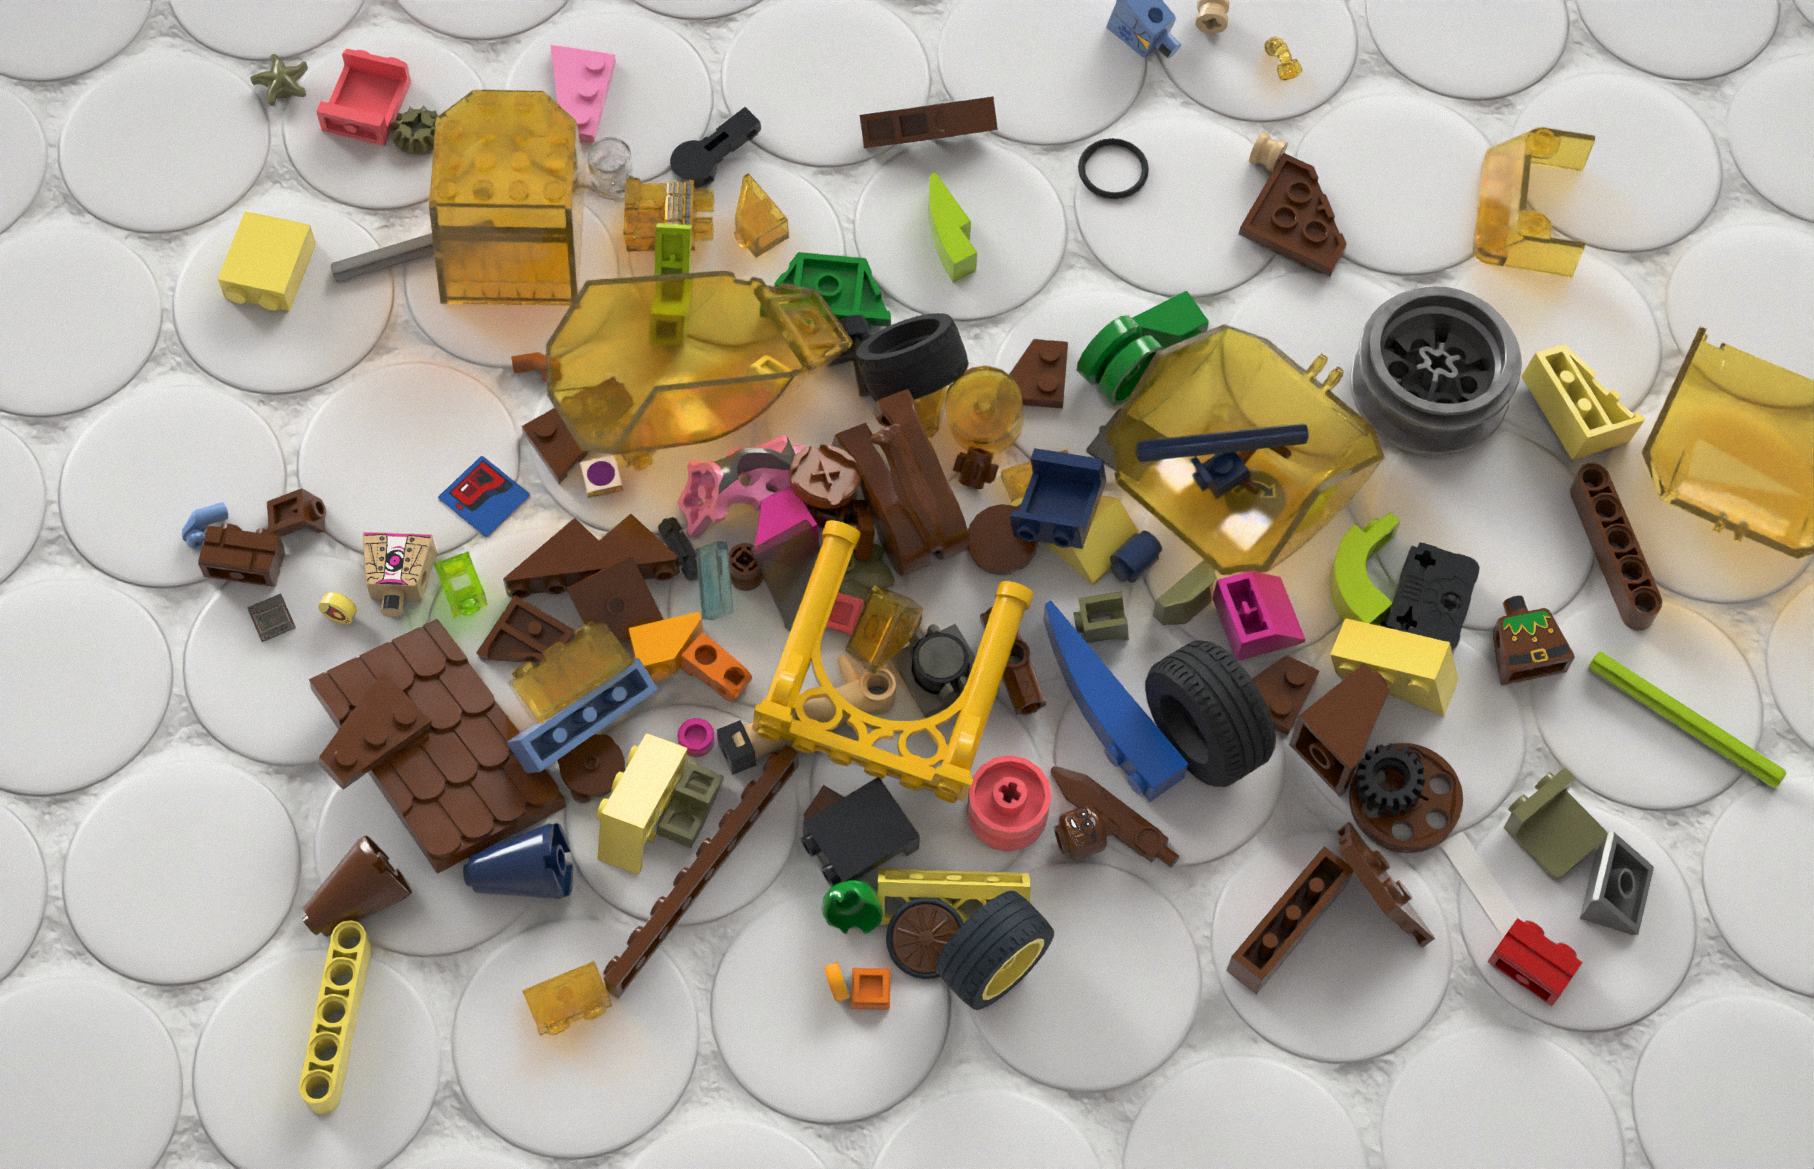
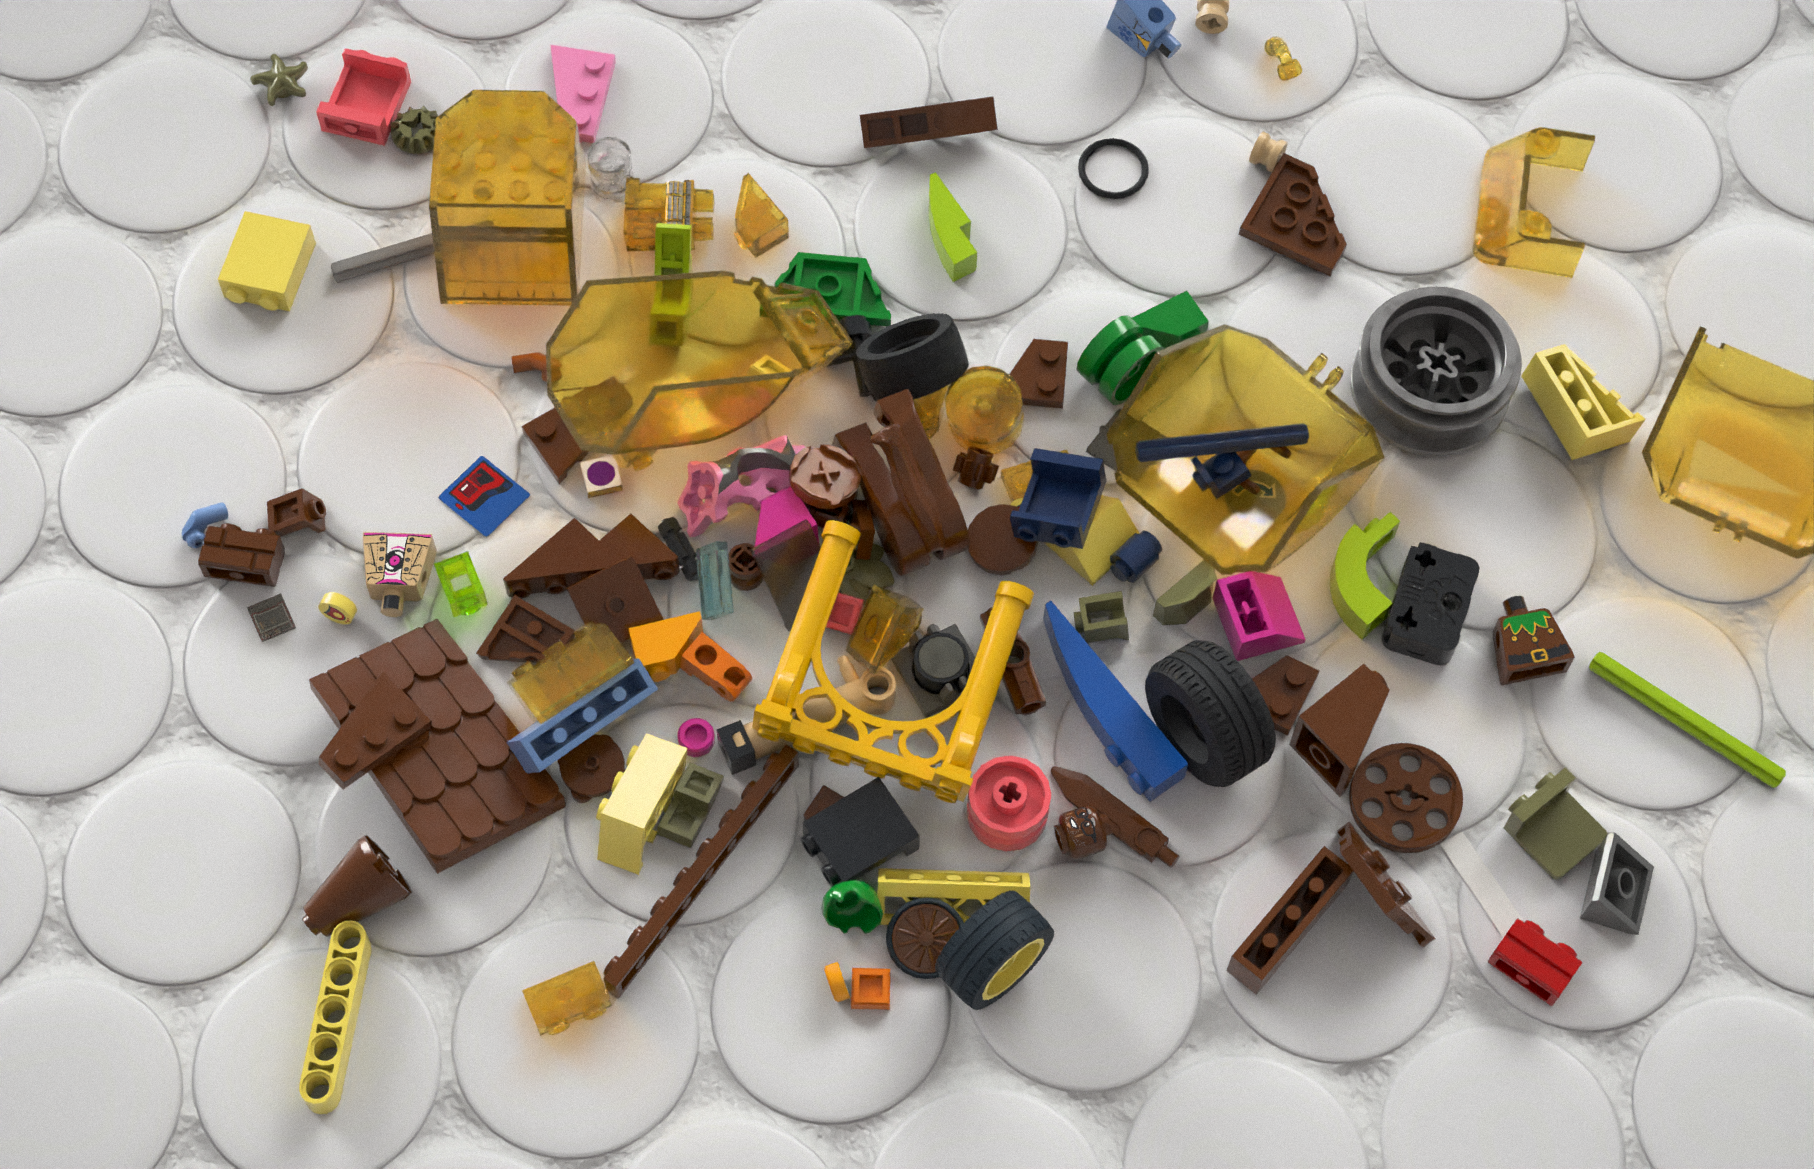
(524, 866): dark blue cone -> none
(699, 159): black piece -> none
(1385, 800): black tyre -> none
(1411, 664): light yellow wedge -> none
(1615, 561): reddish brown beam -> none

